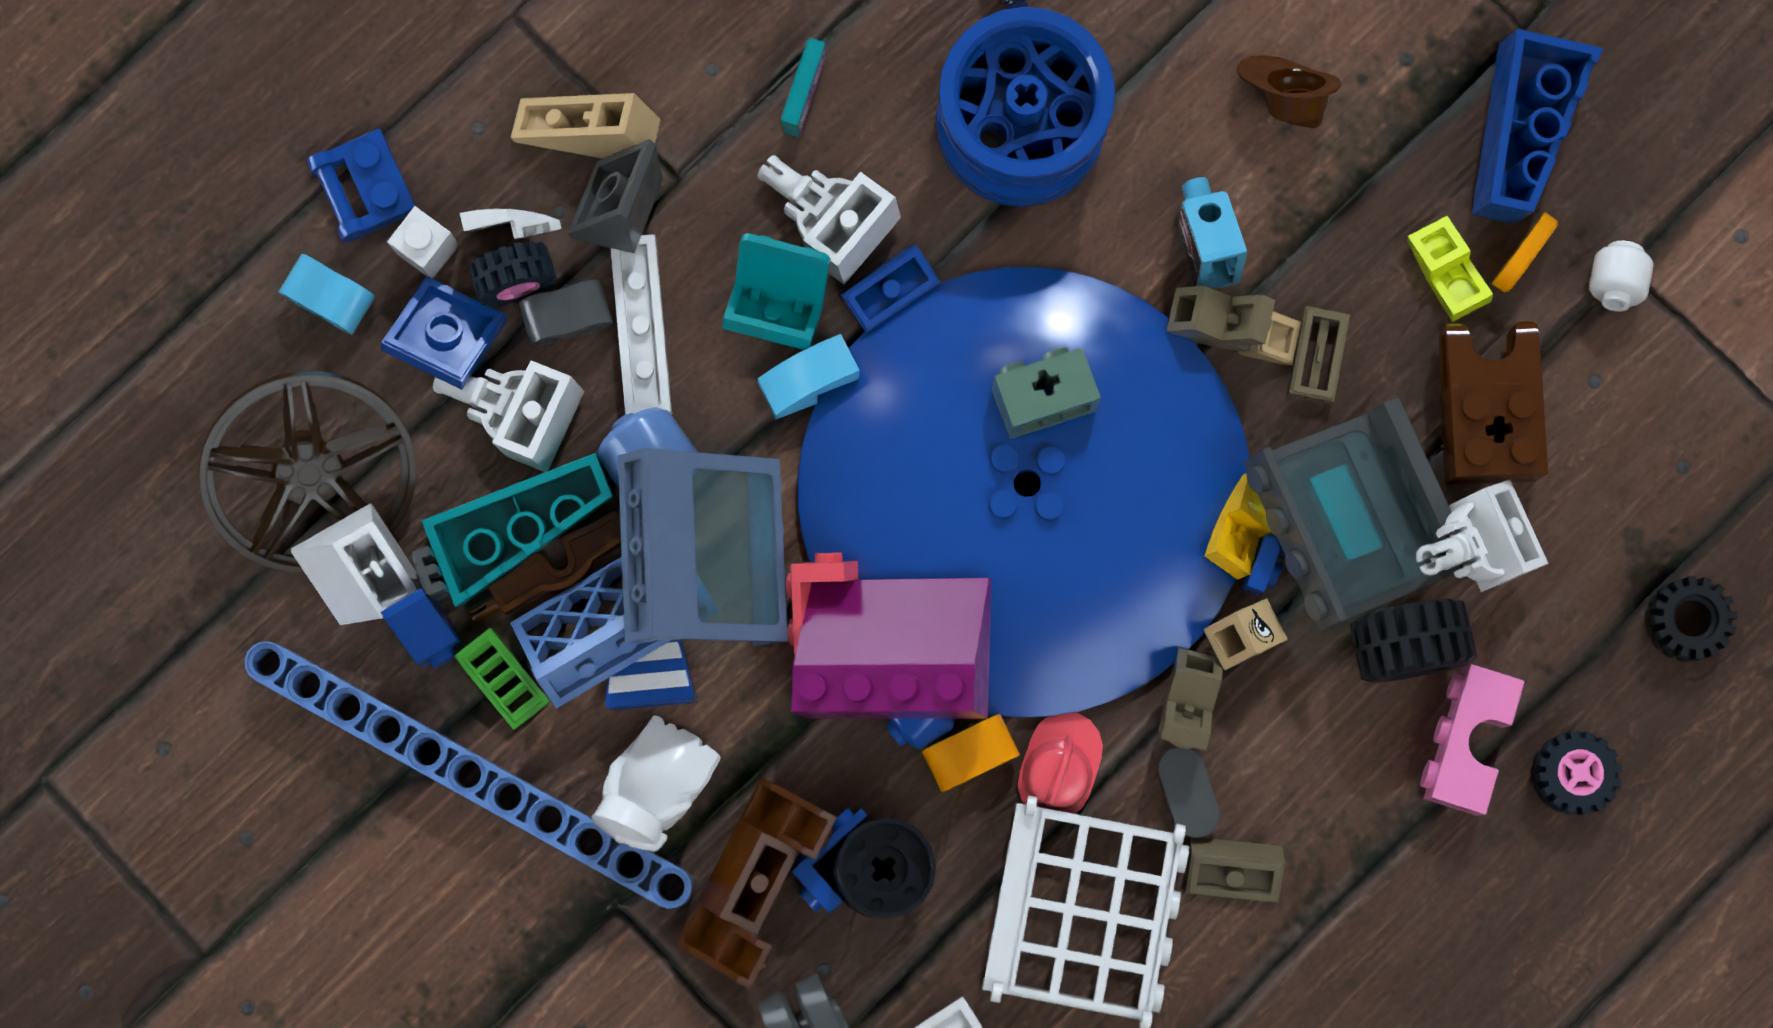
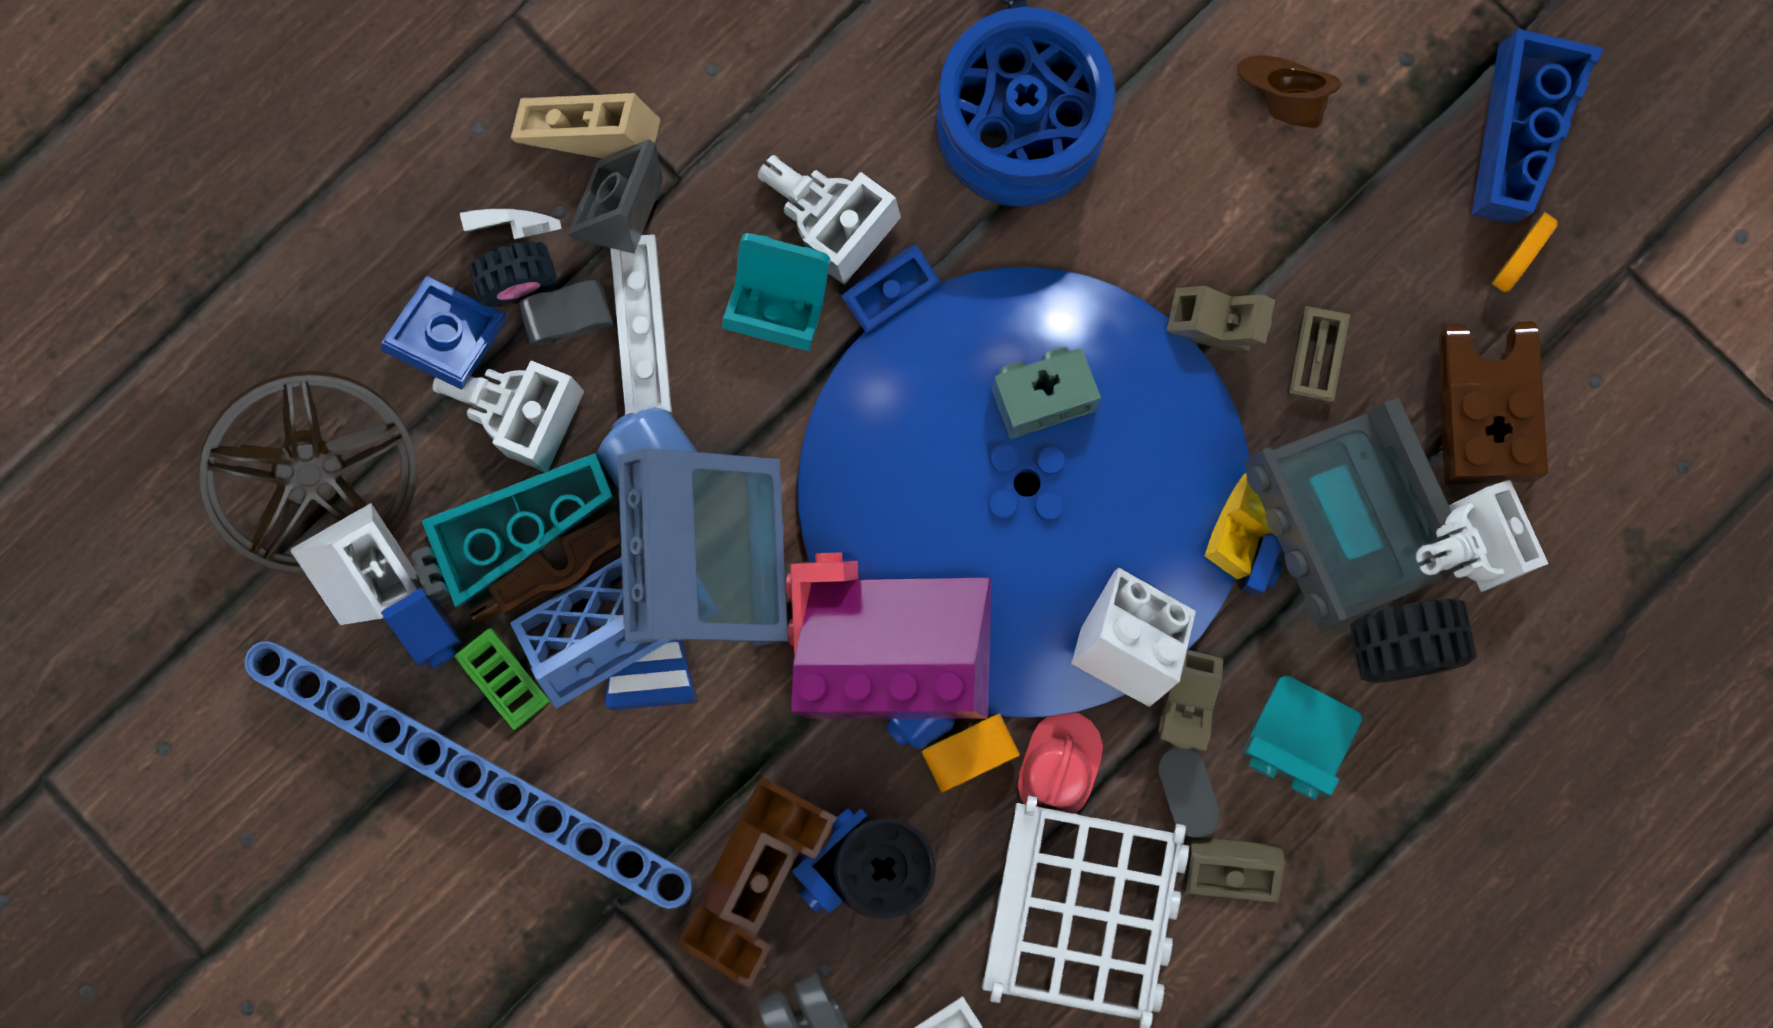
(326, 294): medium azure axle -> none
(375, 178): blue plate -> none
(423, 242): white brick -> none
(654, 784): white hair -> none
(803, 87): teal tile -> none
(804, 376): medium azure slope -> none
(1135, 638): none -> white slope
(1211, 236): medium azure torso -> none
(1245, 634): tan brick -> none
(1280, 341): tan slope -> none
(1302, 738): none -> teal bracket
(1448, 269): neon yellow slope -> none
(1455, 775): bright pink arch -> none
(1588, 761): black wheel -> none
(1621, 275): white head -> none
(1718, 614): black tyre -> none

